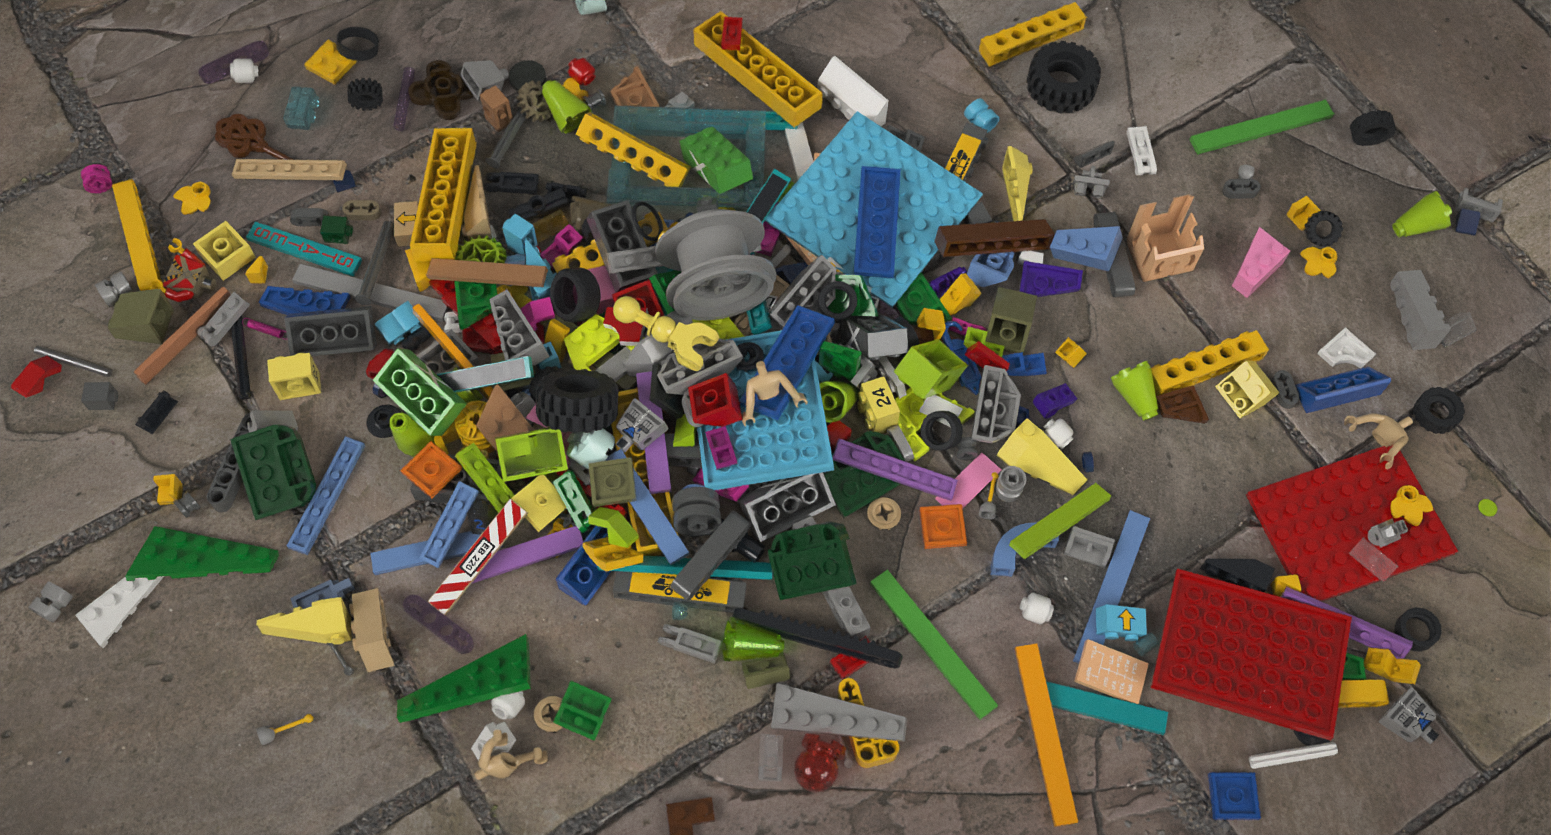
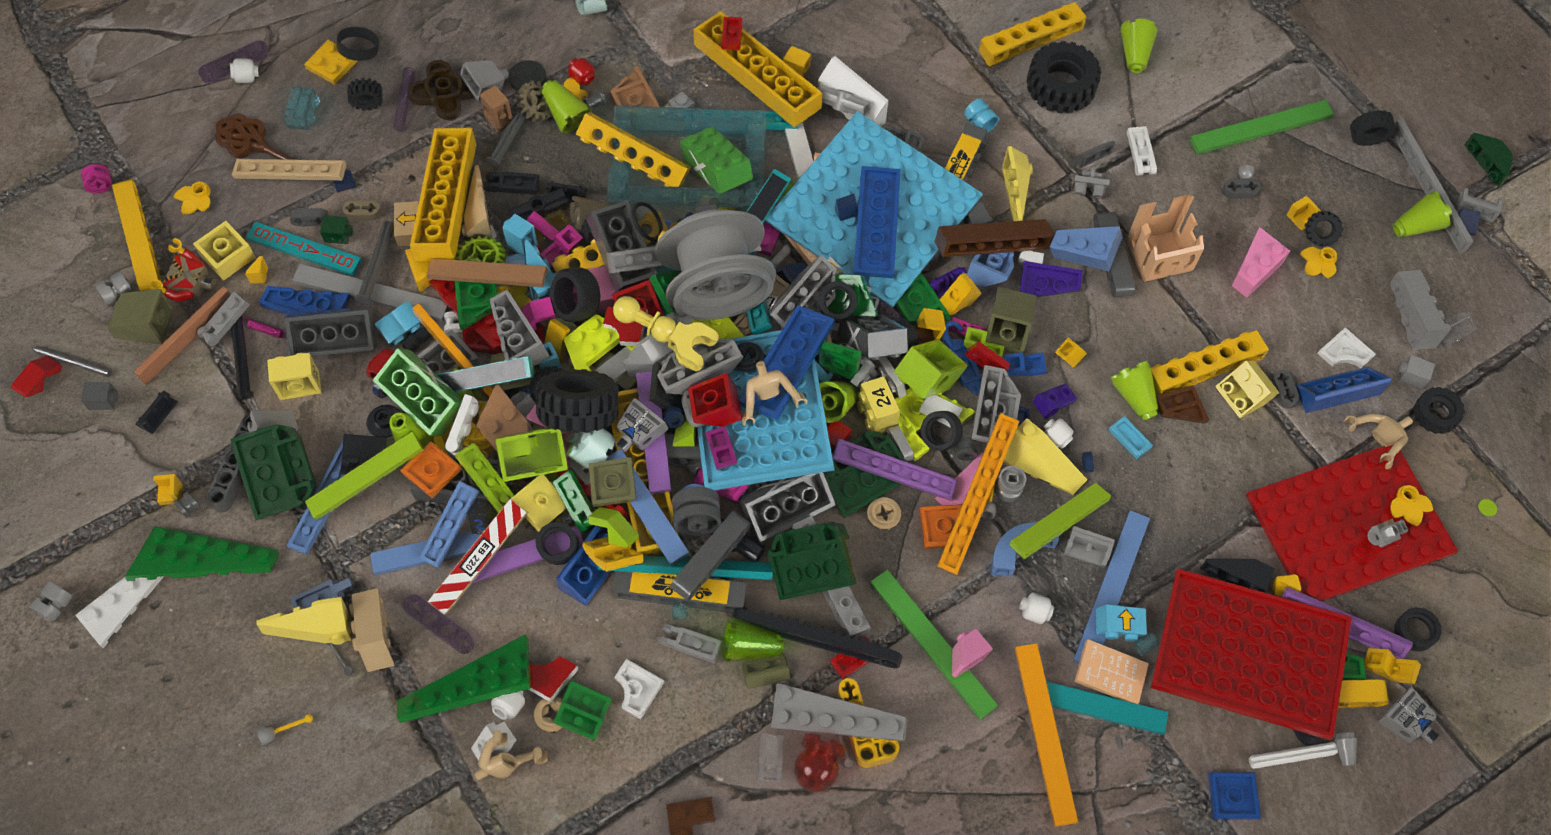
(359, 449): none -> black hinge
(364, 475): none -> lime tile
(462, 424): none -> white plate
(542, 225): none -> dark pink bar
(549, 529): none -> black tyre
(551, 678): none -> red tile
(639, 688): none -> white tile
(673, 417): none -> dark blue tile
(798, 60): none -> yellow panel
(844, 101): none -> light grey piece
(846, 207): none -> dark blue slope
(969, 651): none -> bright pink slope
(978, 494): none -> light orange tile
(1130, 437): none -> medium azure tile
(1138, 43): none -> lime cone
(1347, 748): none -> light grey cone
(1373, 559): clear slope -> none
(1416, 372): none -> light grey brick
(1430, 183): none -> light grey tile
(1491, 156): none -> dark green slope

